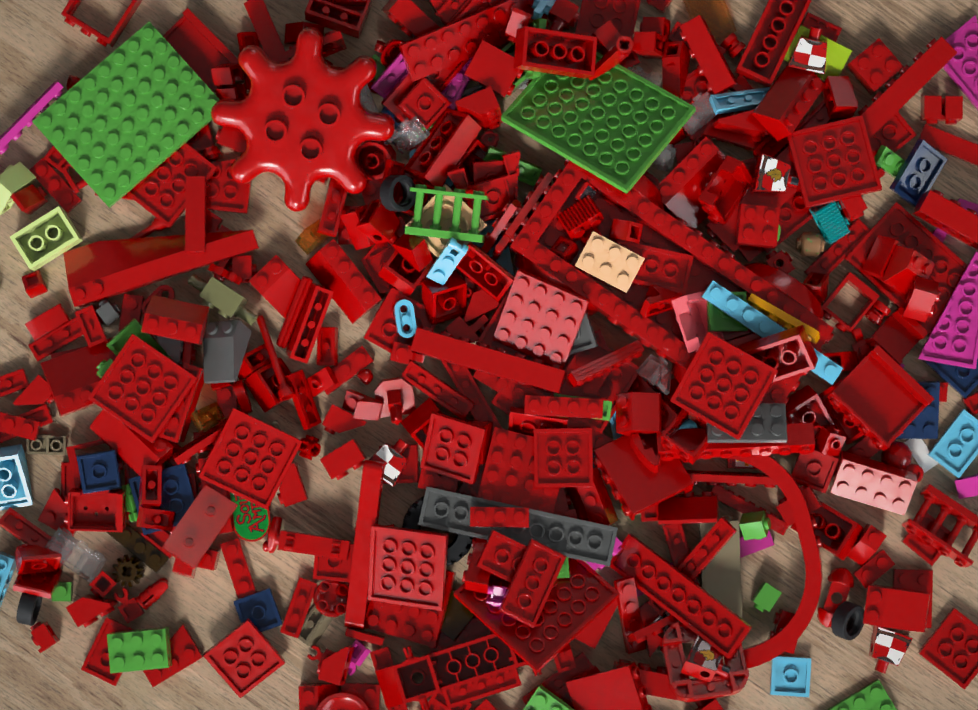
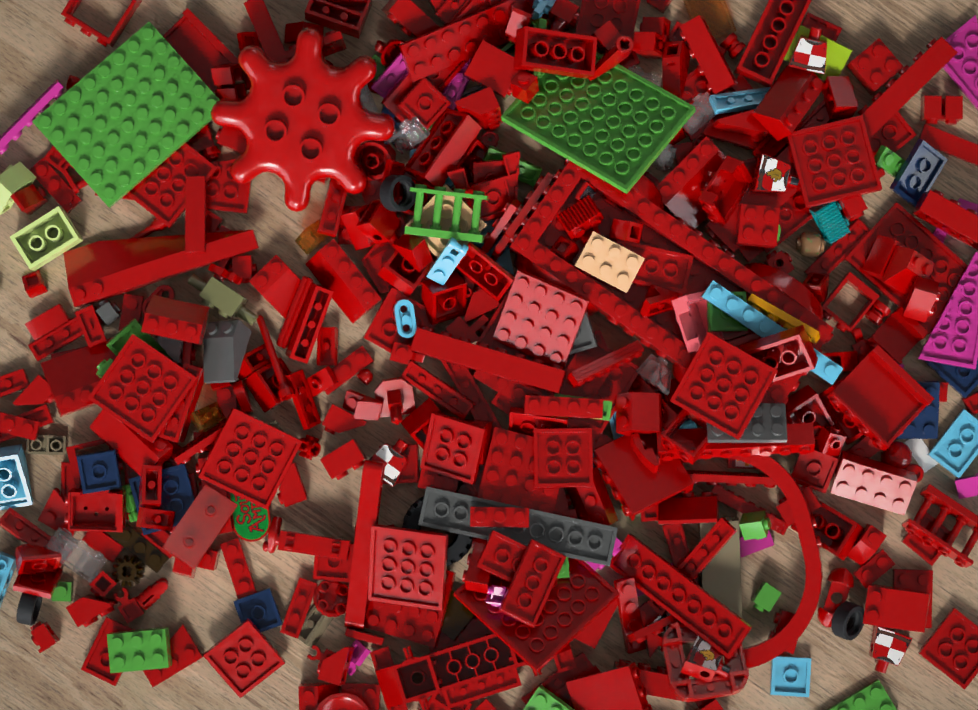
(104, 544): none -> red tile
(524, 86): none -> red brick

